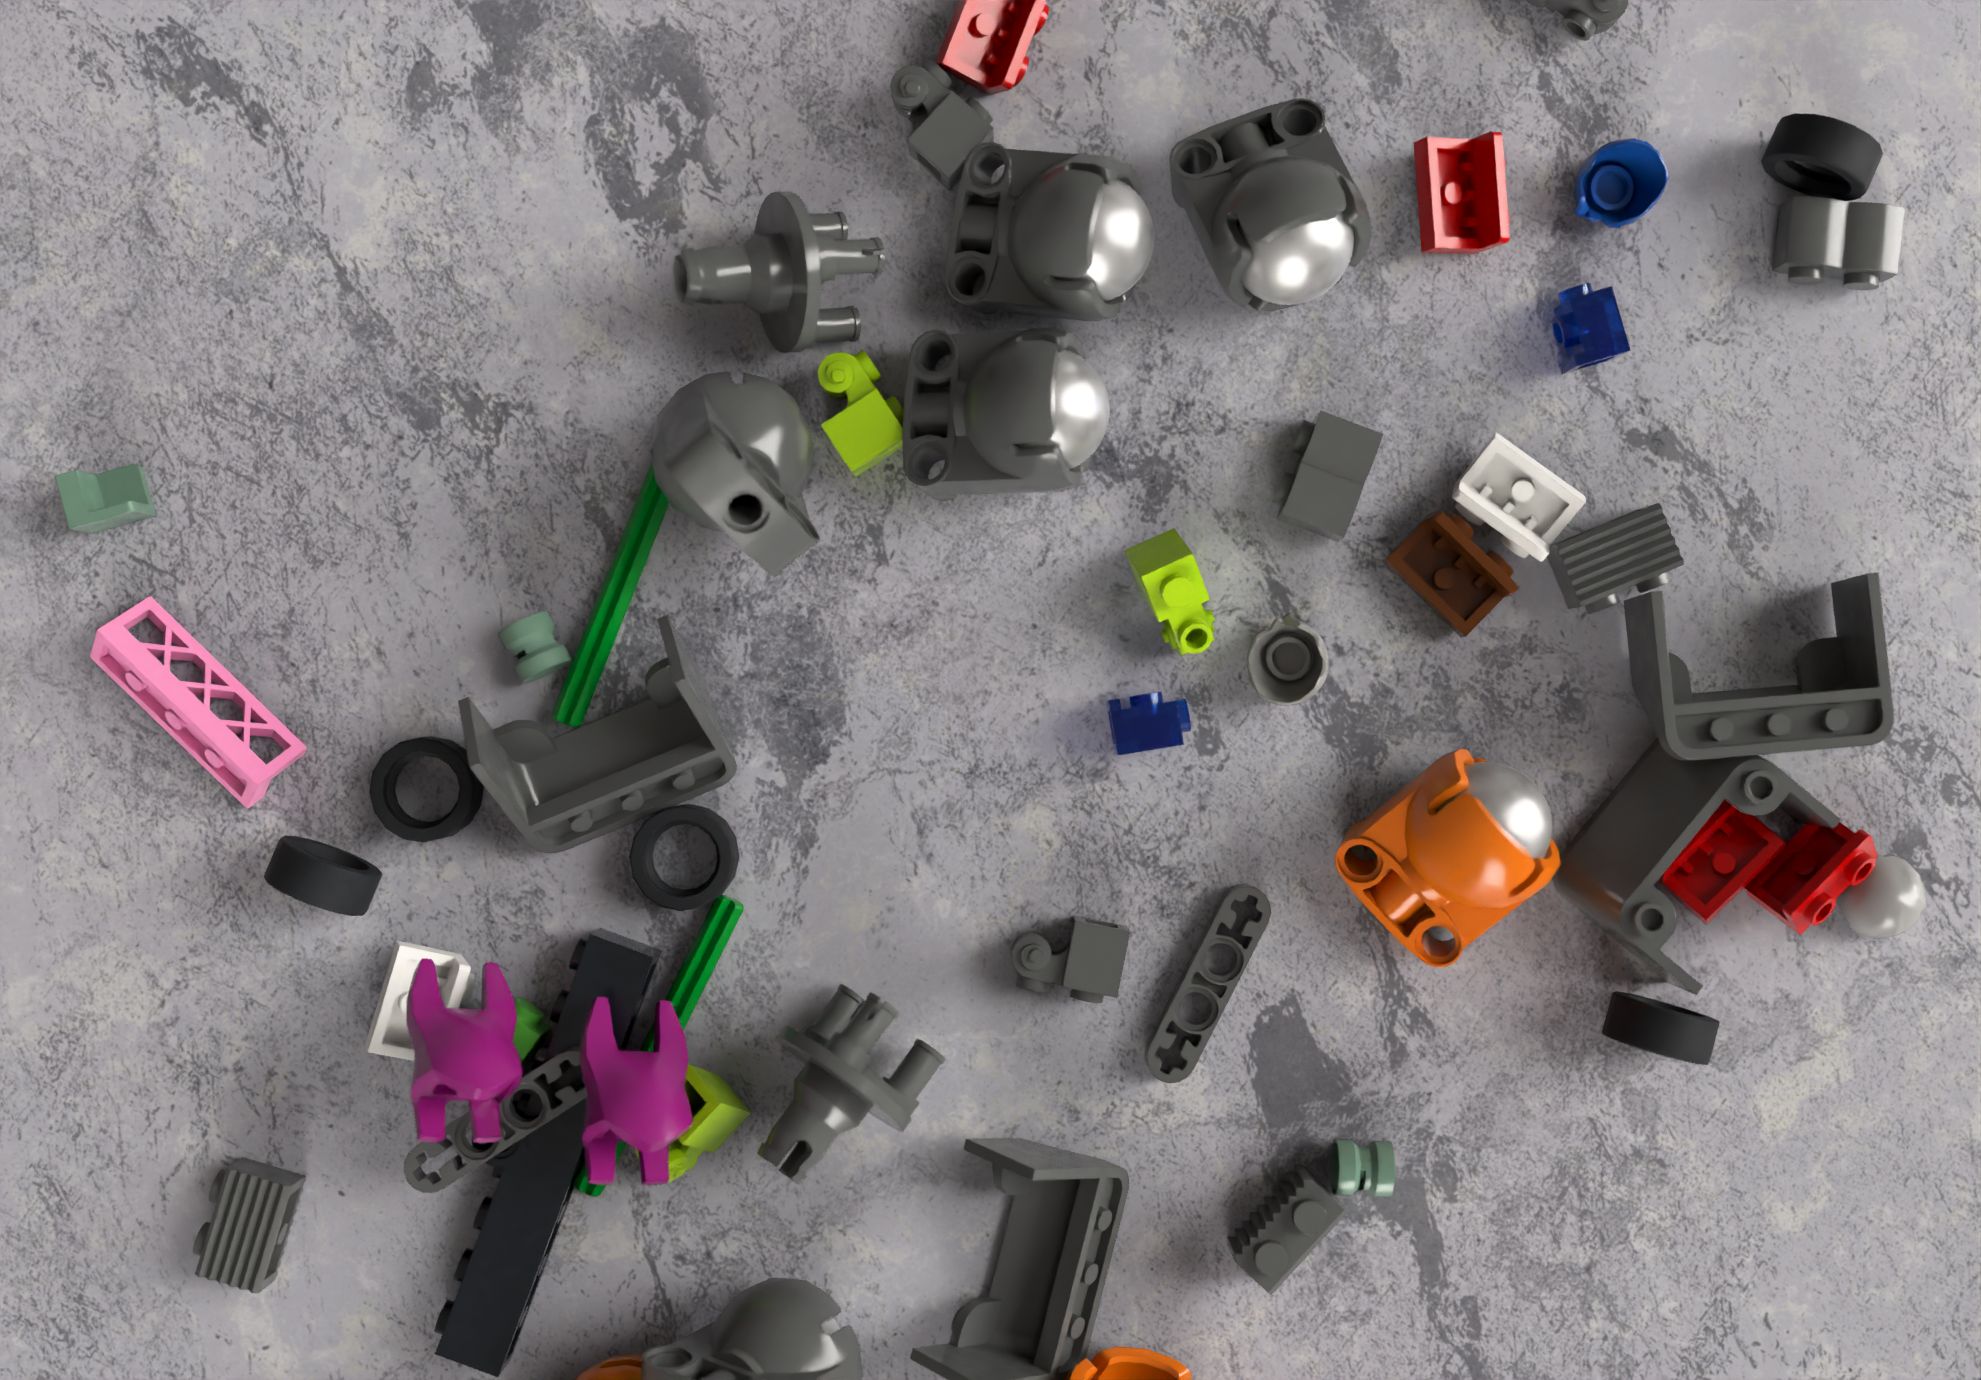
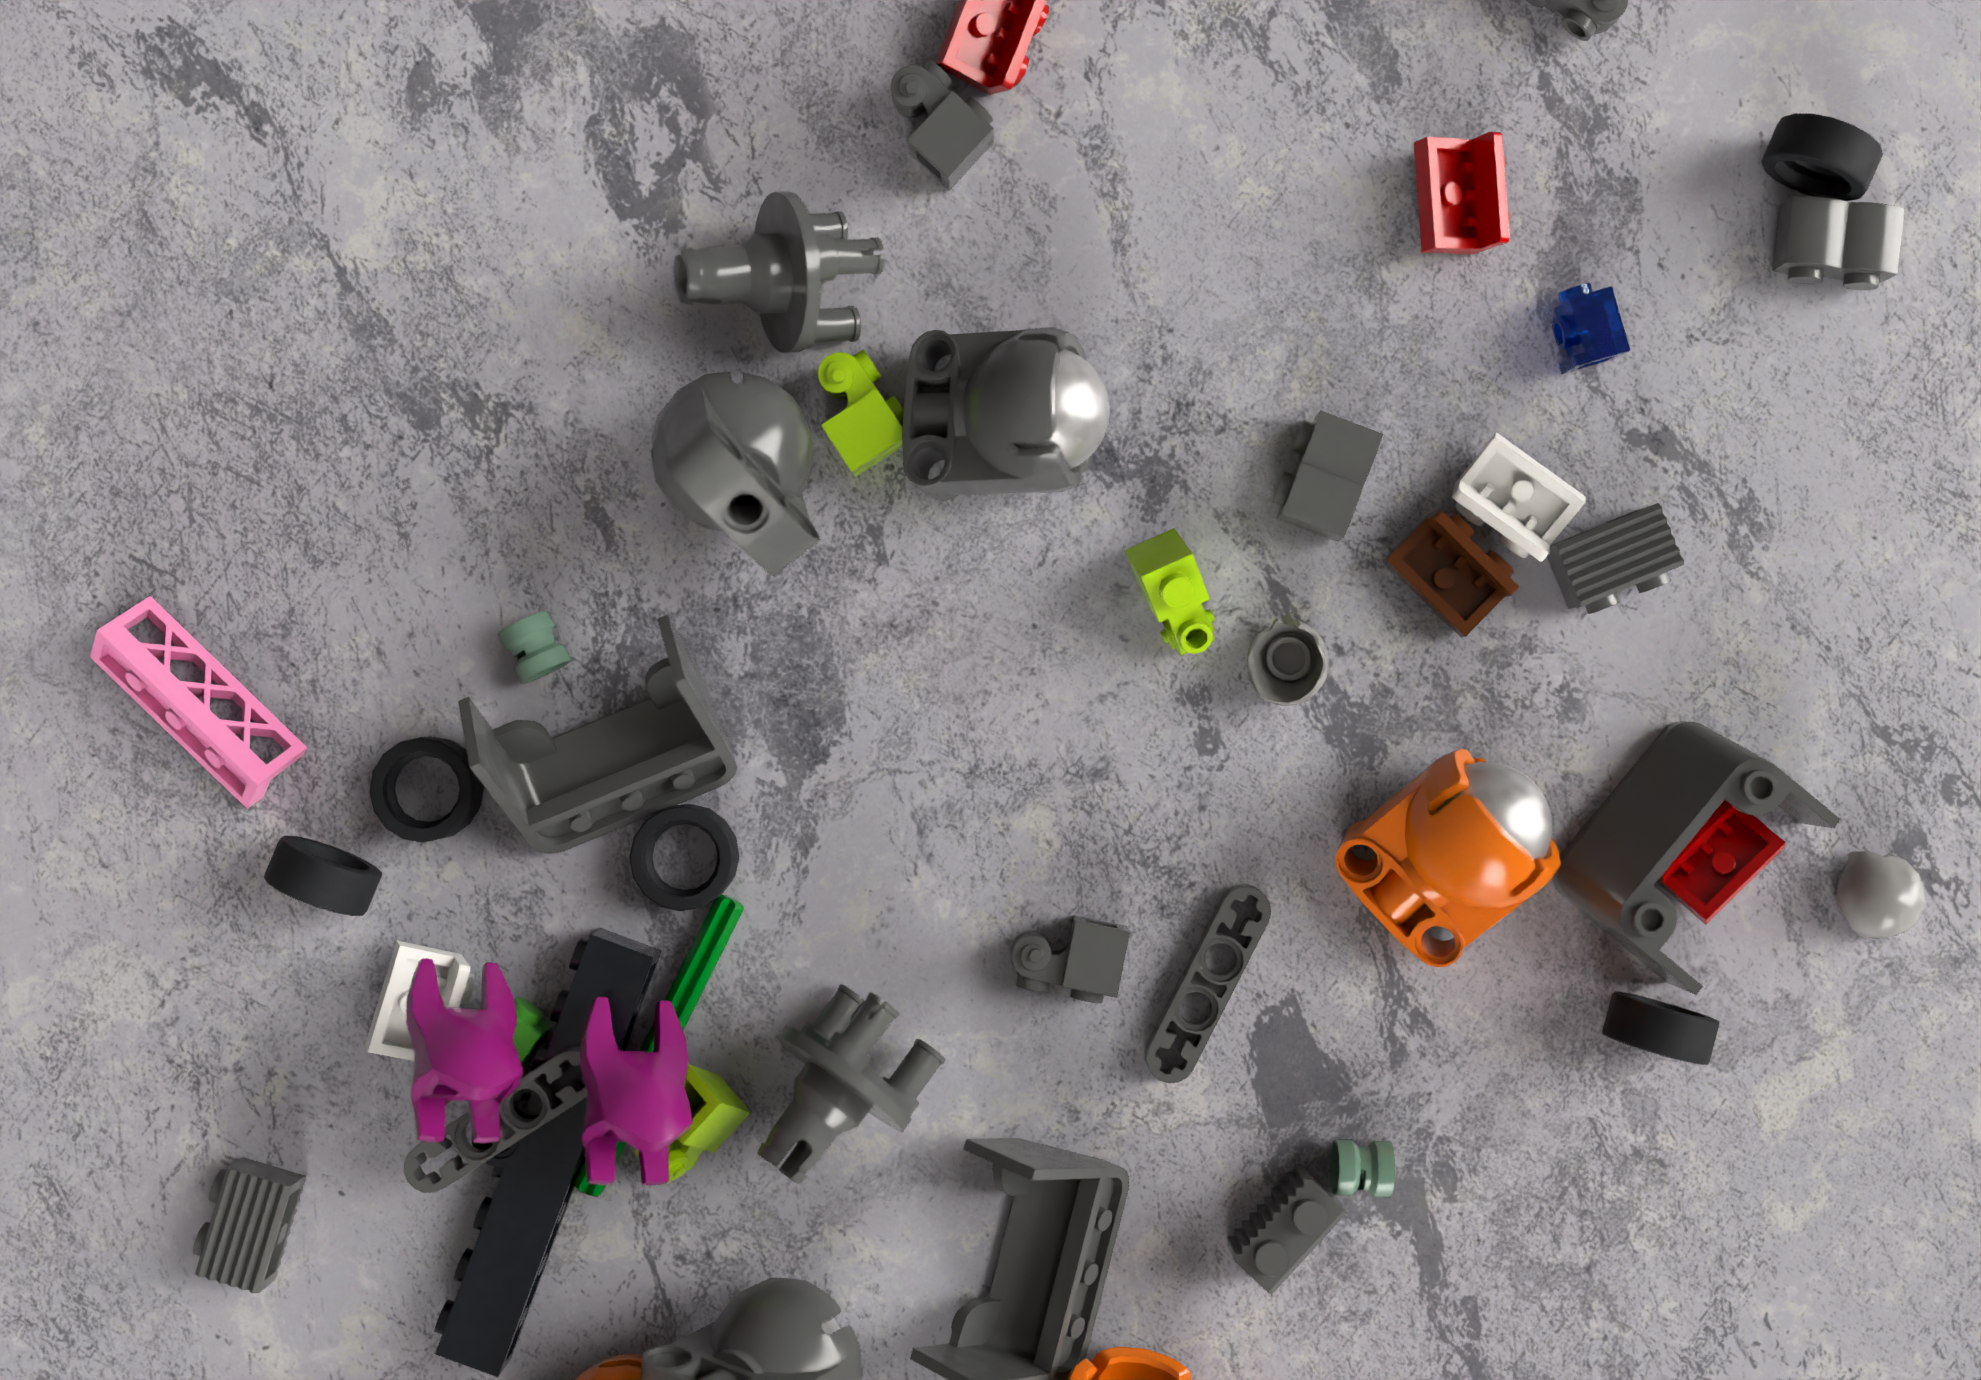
(105, 499): sand green panel -> none
(611, 603): green axle -> none
(1049, 235): dark grey piece -> none
(1147, 723): clear blue brick -> none
(1272, 204): dark grey piece -> none
(1620, 182): blue hair -> none
(1812, 873): red bracket -> none
(1837, 700): dark grey windscreen -> none

